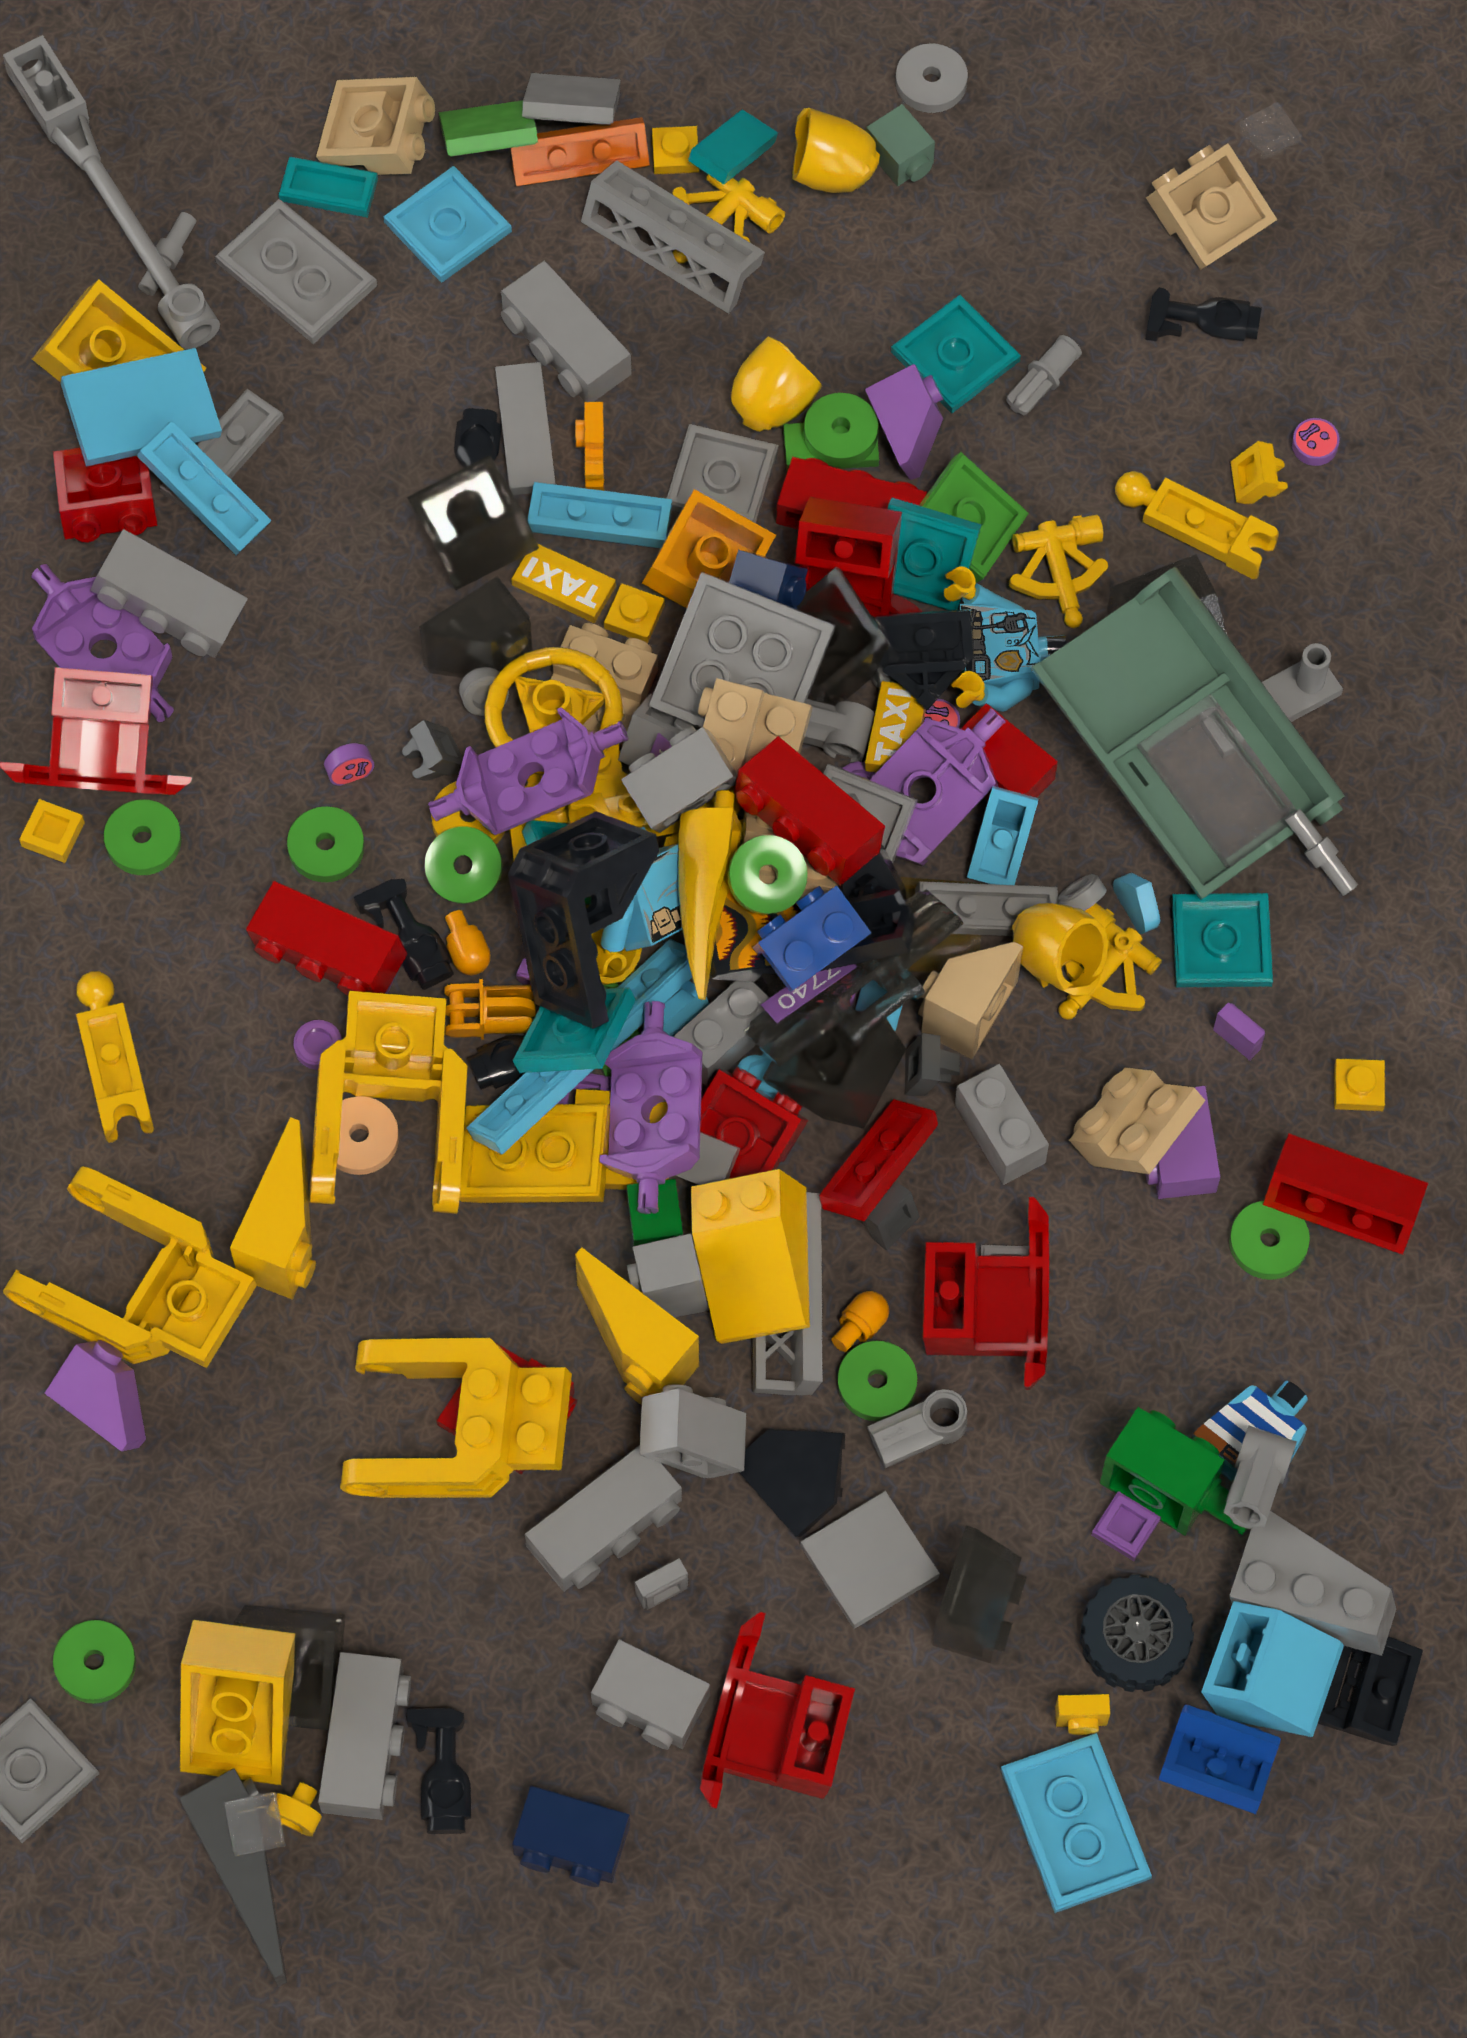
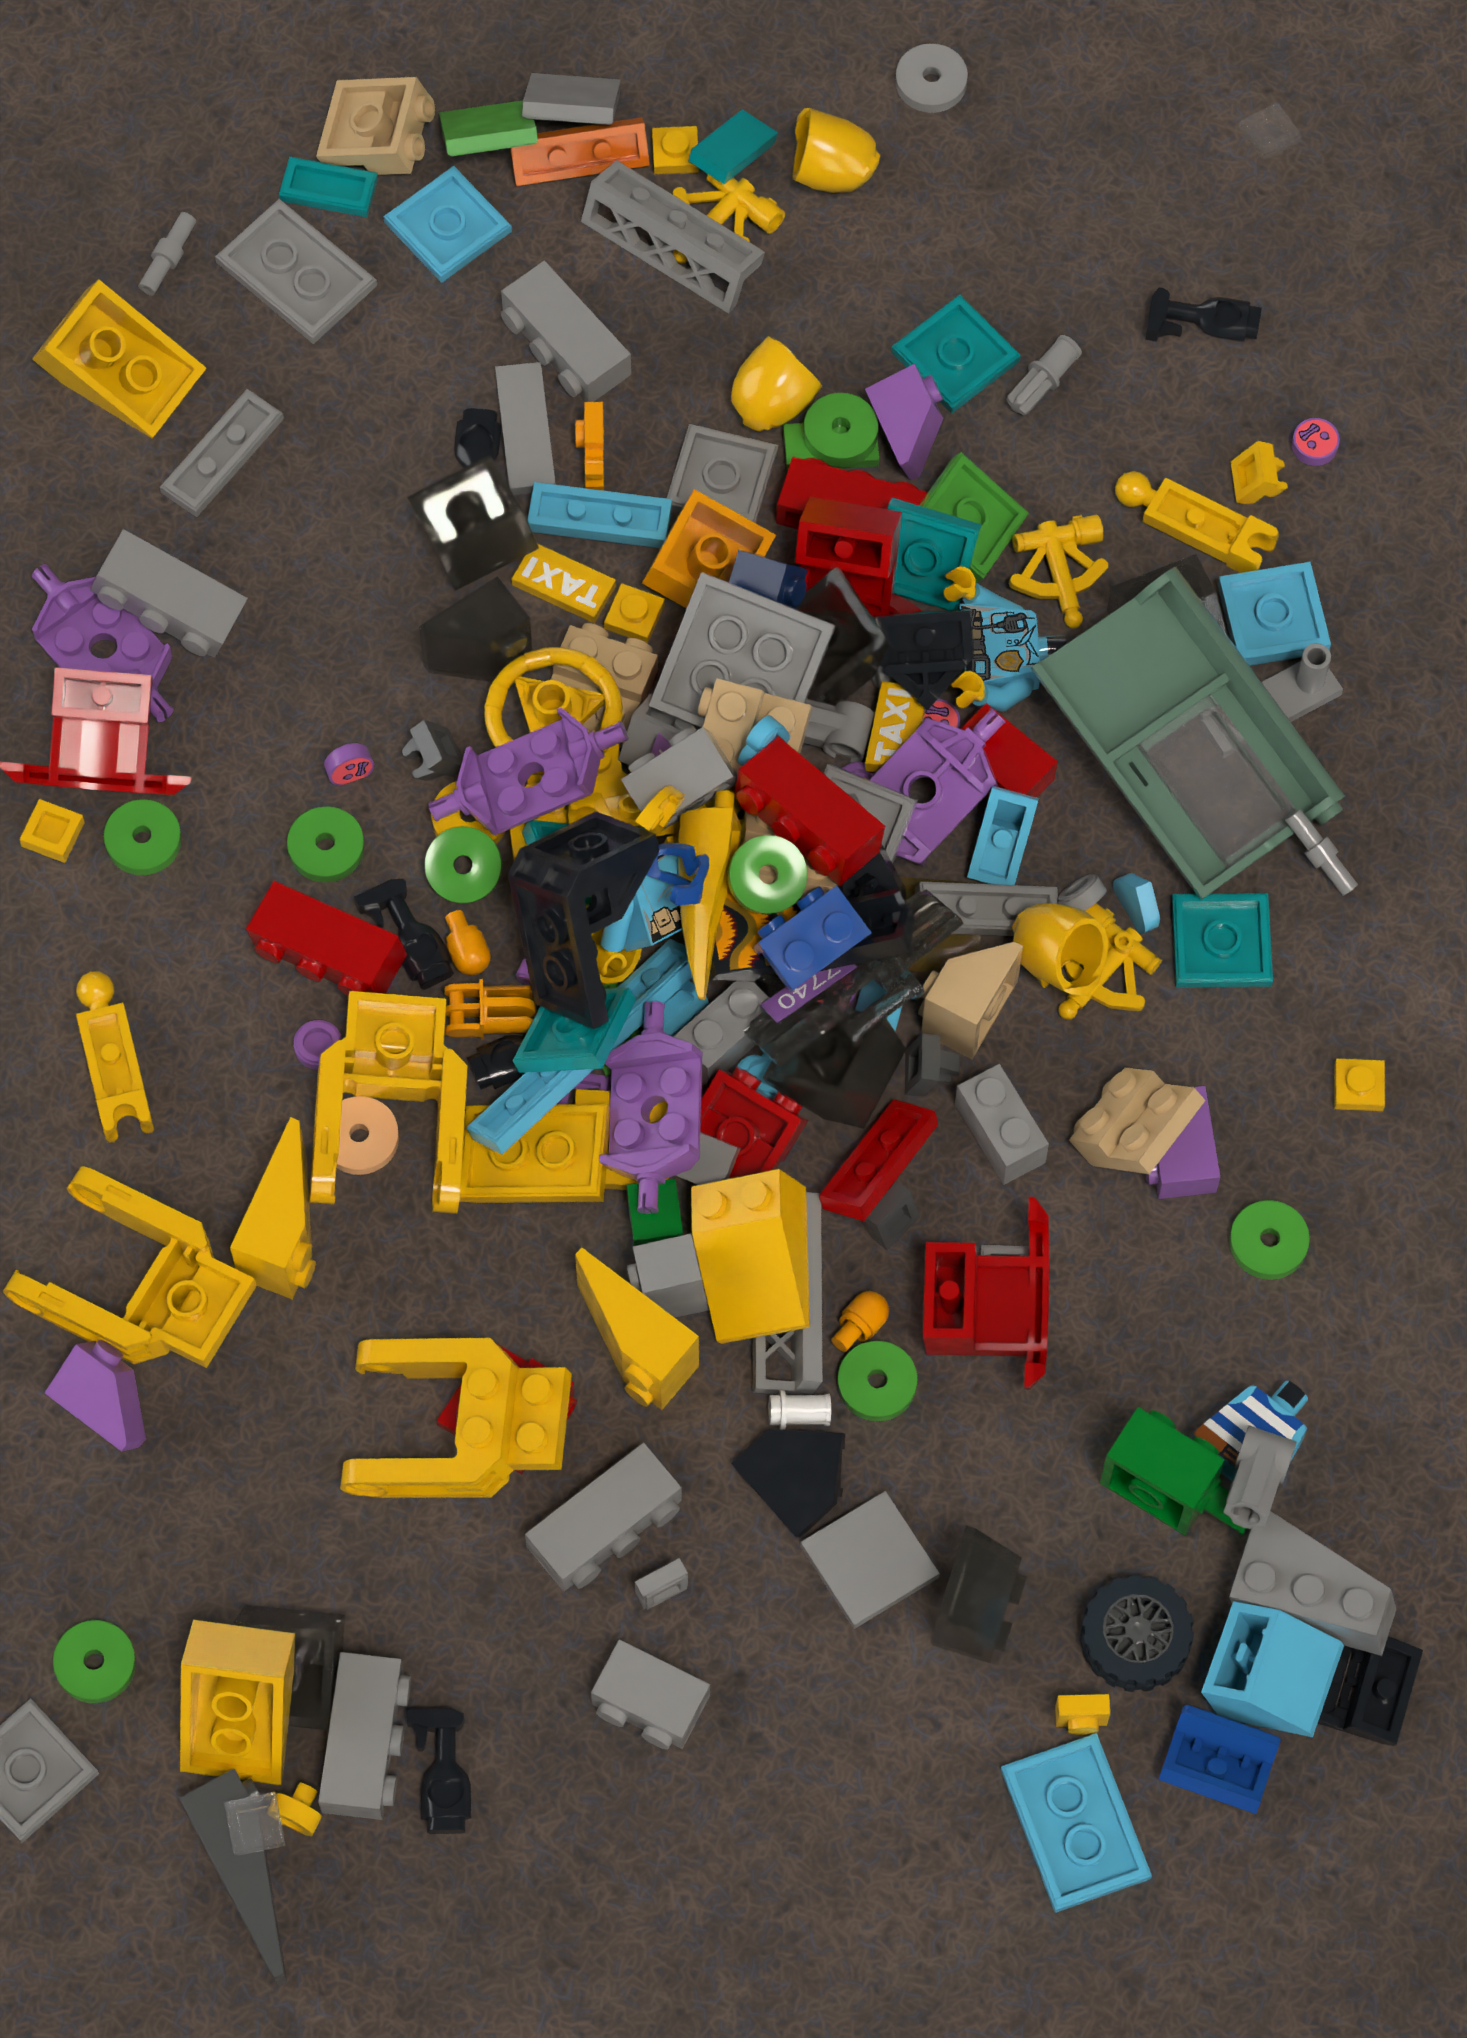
(66, 123): light grey bar -> none
(103, 496): red plate -> none
(129, 403): medium azure tile -> none
(203, 488): medium azure plate -> none
(475, 689): light grey tile -> none
(570, 1836): dark blue brick -> none
(660, 809): none -> yellow tile
(685, 891): none -> blue helmet
(692, 1432): light grey brick -> none
(760, 736): none -> medium azure tile
(774, 1727): red piece -> none
(799, 1409): none -> white pin
(903, 146): sand green brick -> none
(914, 1430): light grey piece -> none
(1126, 1526): medium lavender tile -> none
(1210, 204): tan plate -> none
(1239, 1030): medium lavender tile -> none
(1273, 612): none -> medium azure plate
(1345, 1193): red brick -> none

